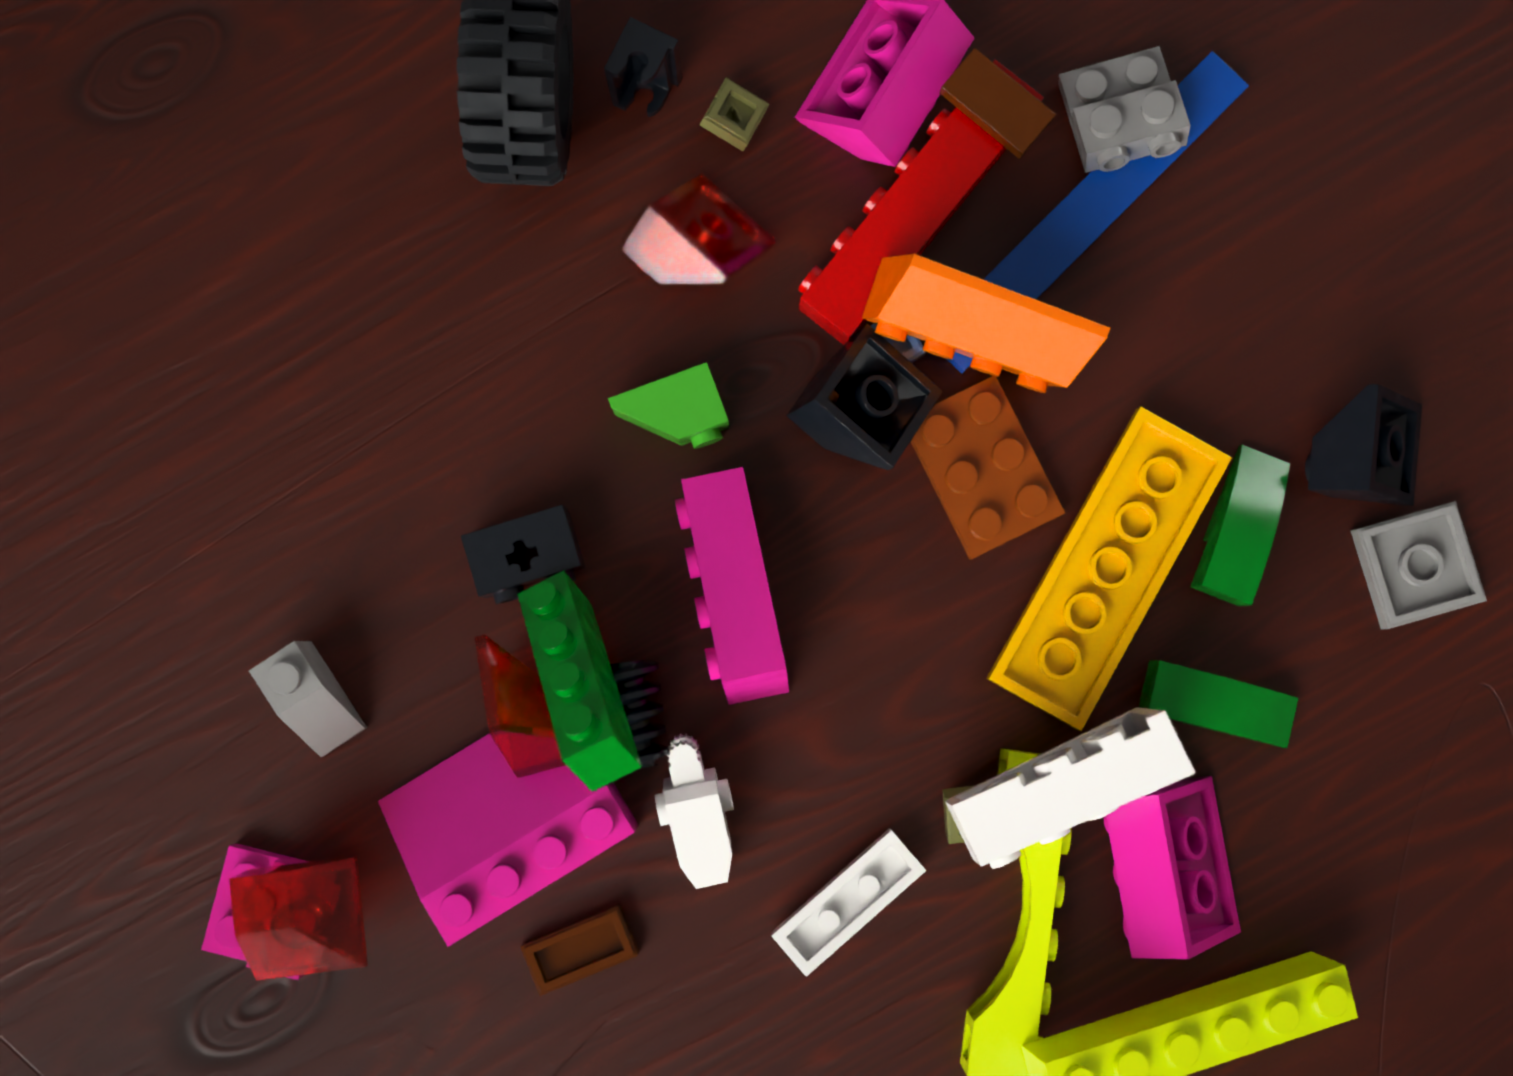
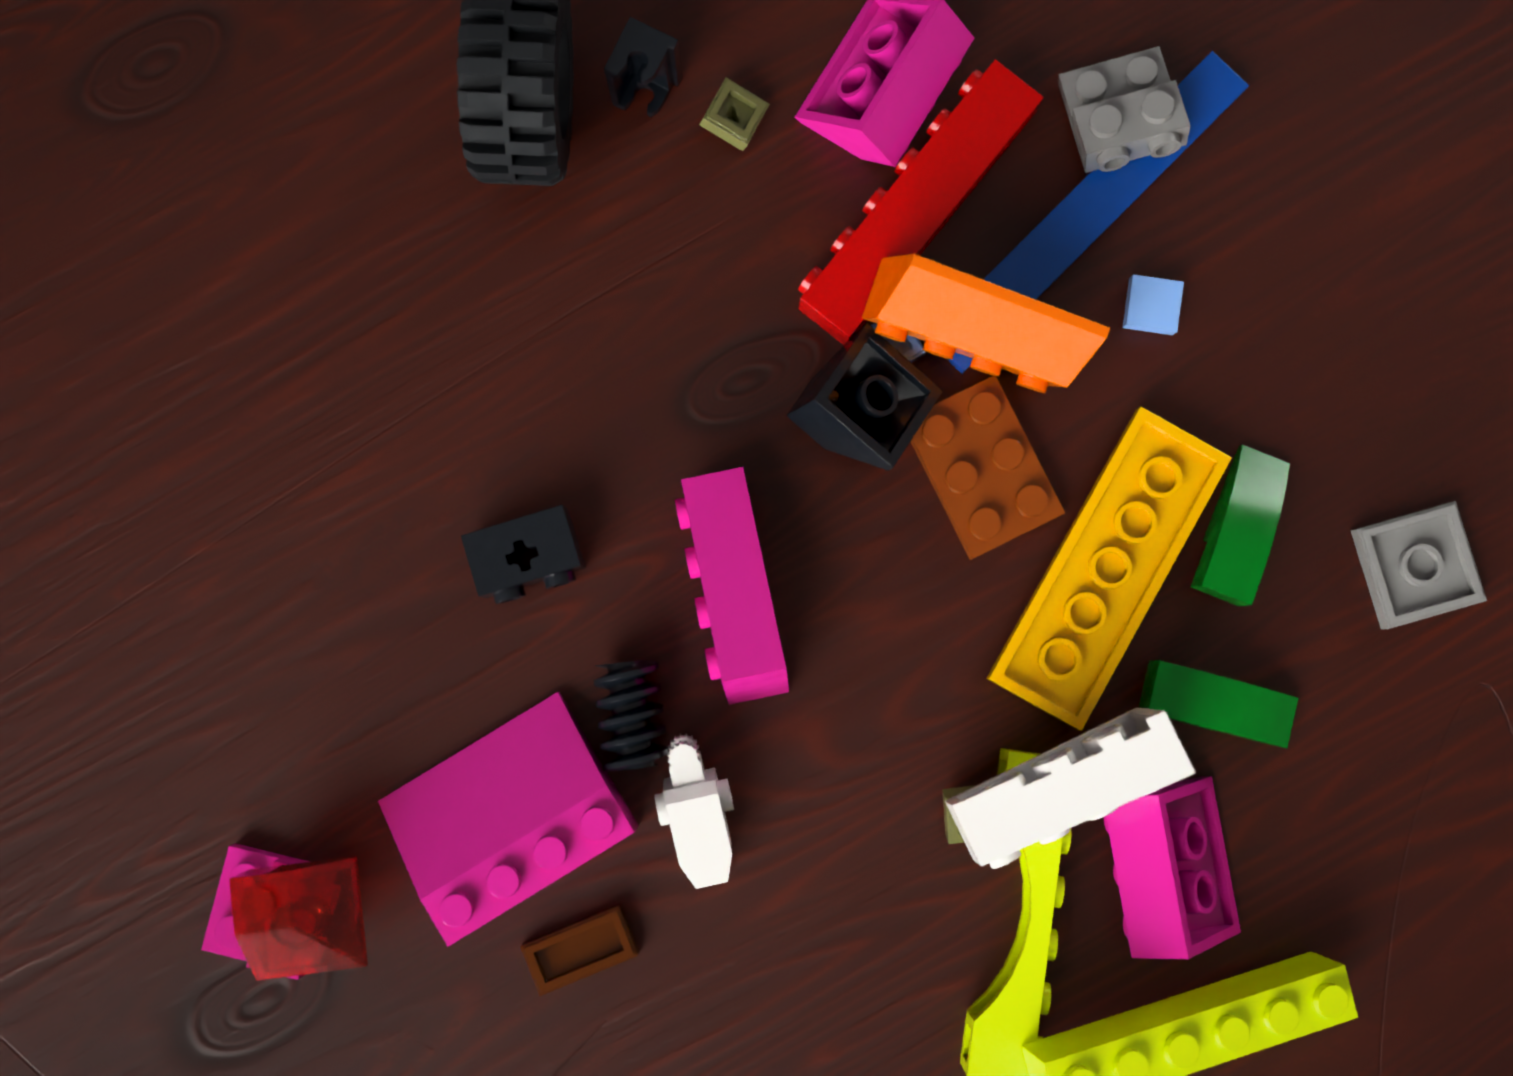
(308, 697): light grey slope -> none
(516, 711): clear red slope -> none
(578, 682): green brick -> none
(676, 407): bright green slope -> none
(696, 236): clear red slope -> none
(847, 902): white plate -> none
(997, 103): reddish brown tile -> none
(1153, 304): none -> light blue tile
(1368, 449): black slope -> none

